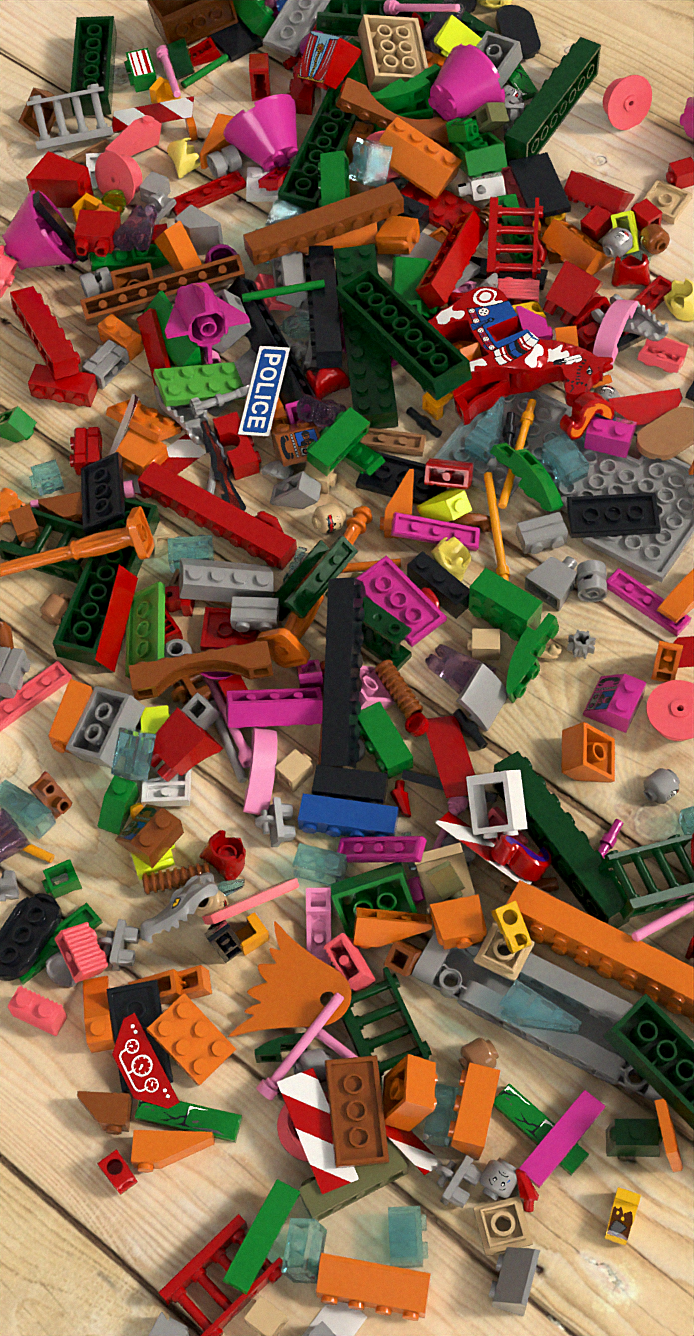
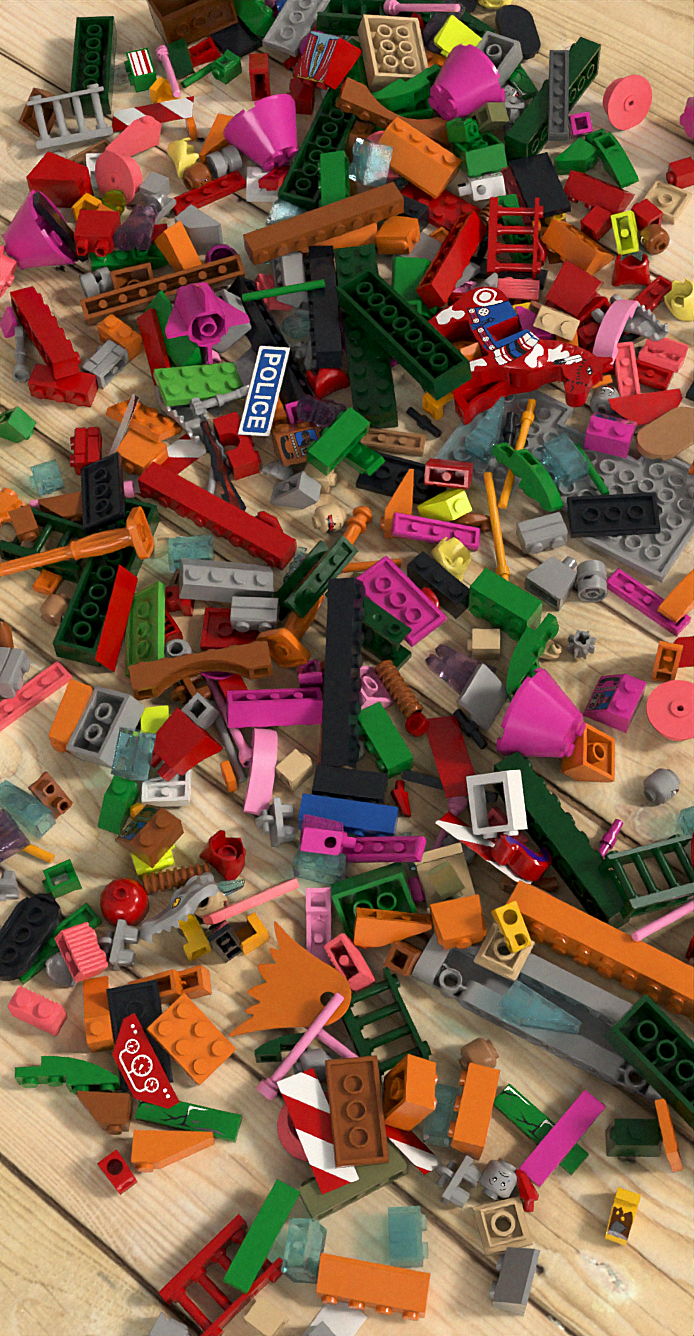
(8, 323): none -> dark pink slope
(20, 371): none -> light grey piece
(47, 582): none -> orange tile
(76, 1073): none -> green slope
(125, 901): none -> red cylinder
(197, 175): none -> dark orange head
(197, 943): none -> yellow leg
(226, 67): none -> green window
(228, 776): none -> orange tile
(316, 834): none -> dark pink torso
(483, 247): none -> black bar
(540, 720): none -> dark pink cone
(554, 320): none -> tan panel
(558, 95): none -> dark grey tile
(577, 157): none -> green slope
(579, 124): none -> dark pink brick
(583, 411): red animal -> none
(594, 474): none -> green bar
(613, 157): none -> green slope
(617, 242): light grey head -> none
(626, 370): none -> coral tile
(652, 375): none -> red plate

